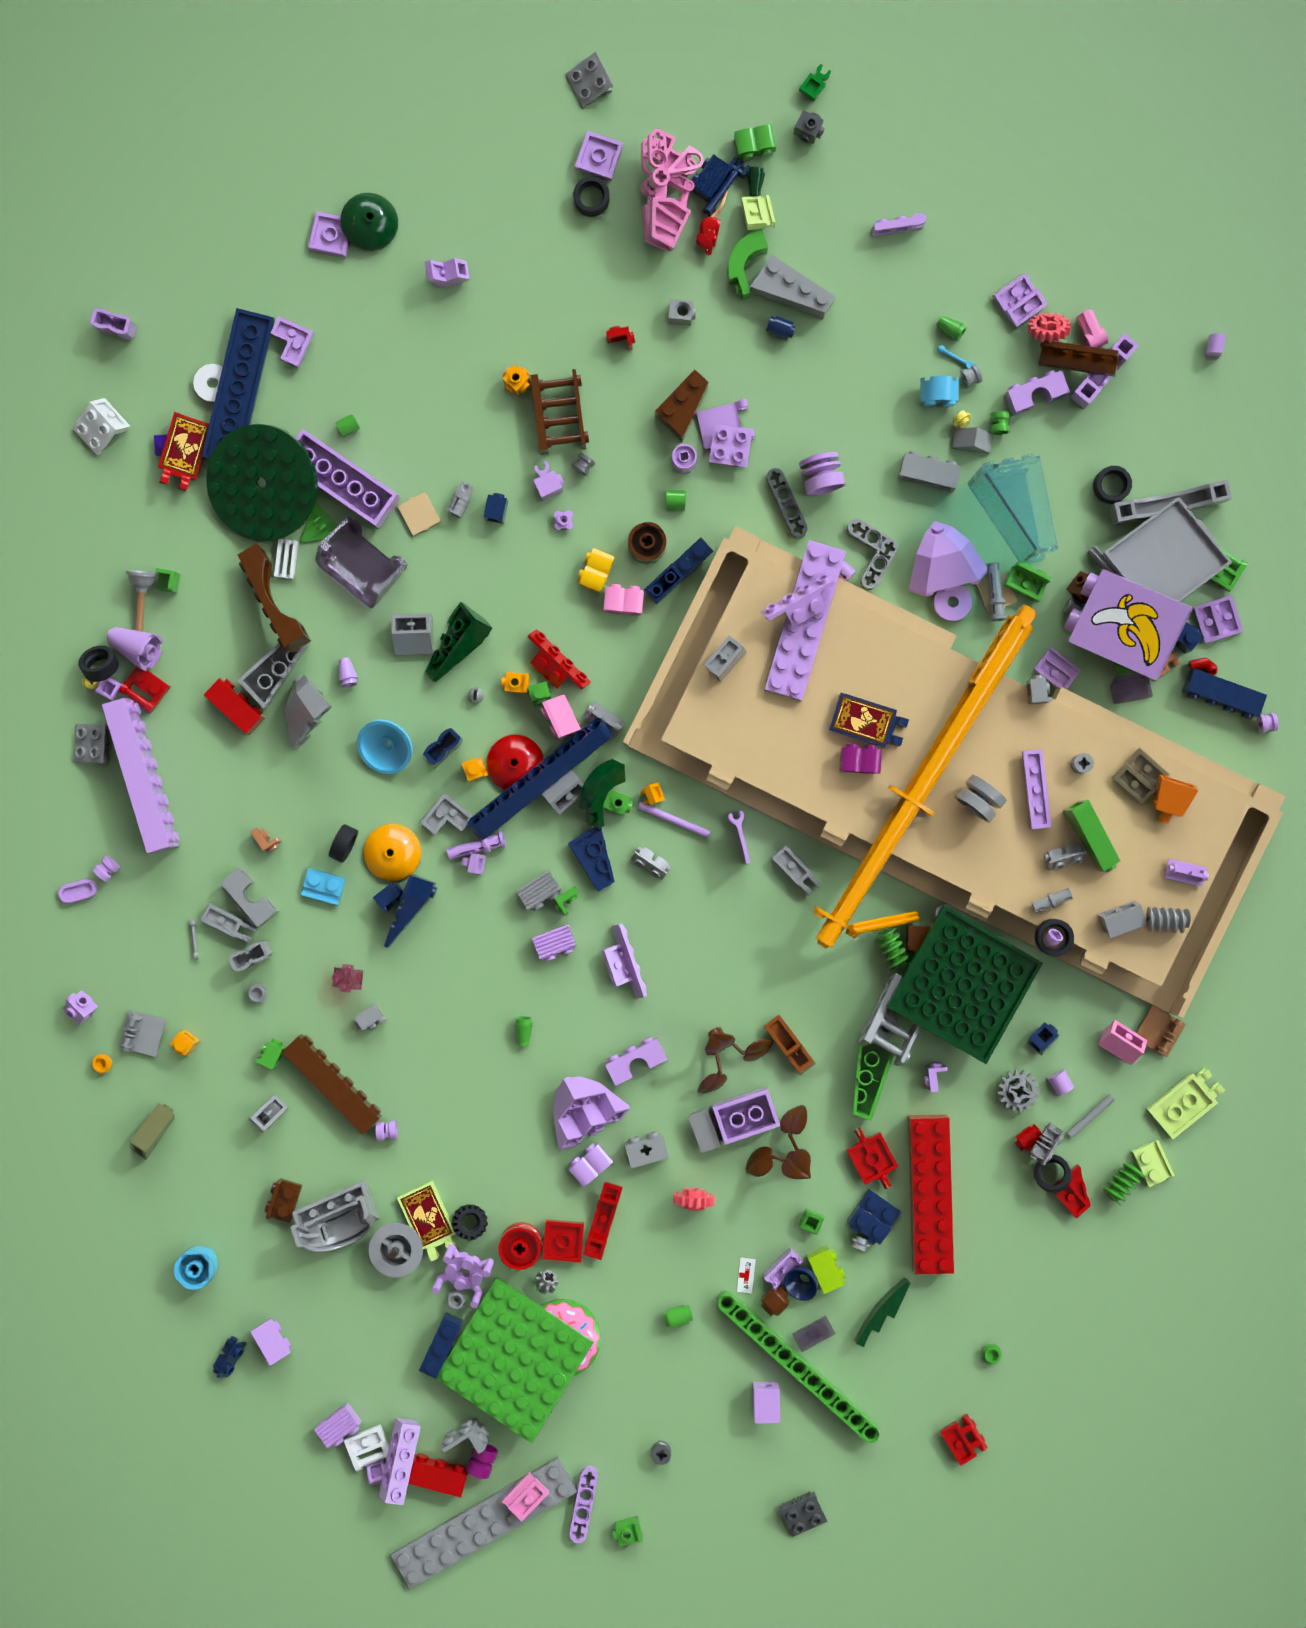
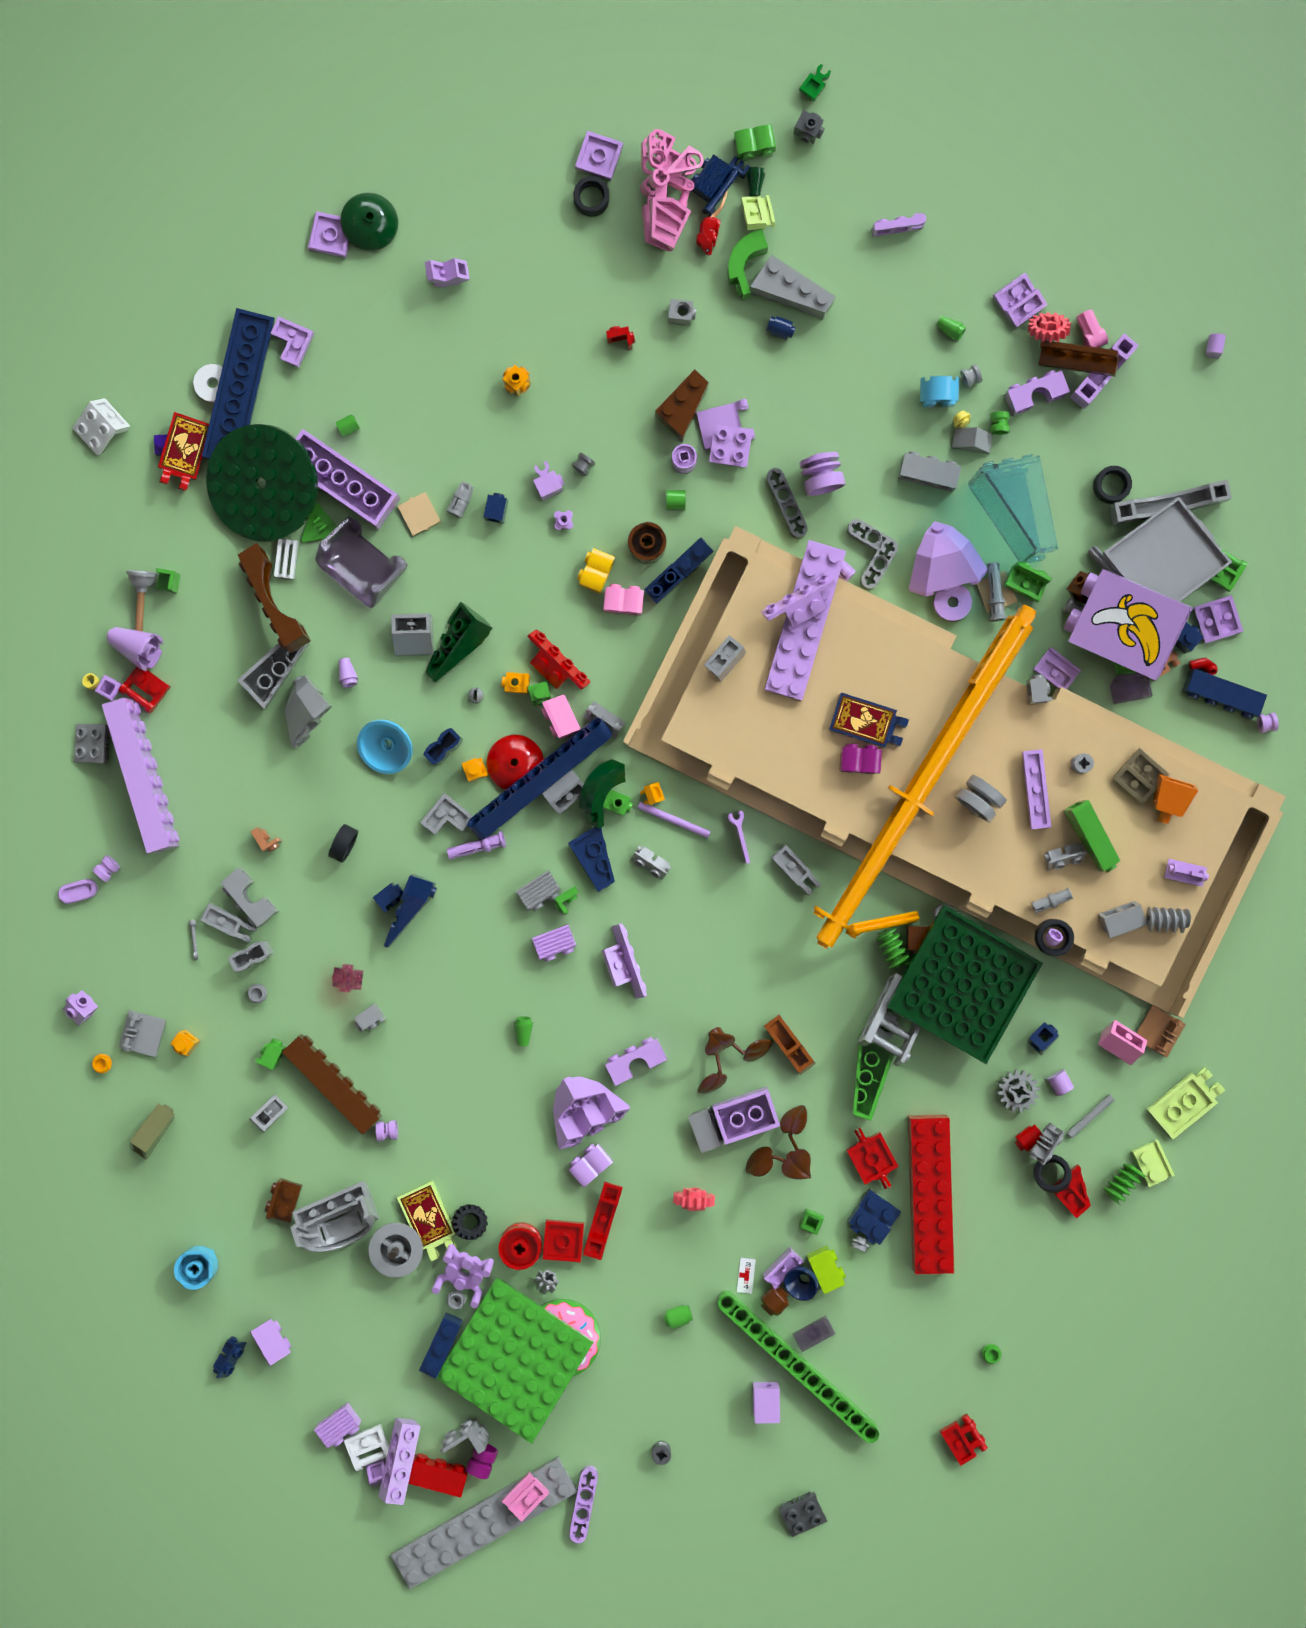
(102, 672): black tyre -> none
(113, 324): lavender brick -> none
(235, 705): red brick -> none
(323, 886): medium azure plate -> none
(405, 857): light orange dish -> none
(475, 863): lavender tile -> none
(544, 423): reddish brown fence -> none
(589, 79): light grey hinge -> none
(629, 1525): bright green brick -> none
(639, 1157): light grey brick -> none
(886, 1306): dark green slope -> none
(930, 1079): lavender bracket -> none
(941, 349): medium azure hinge -> none

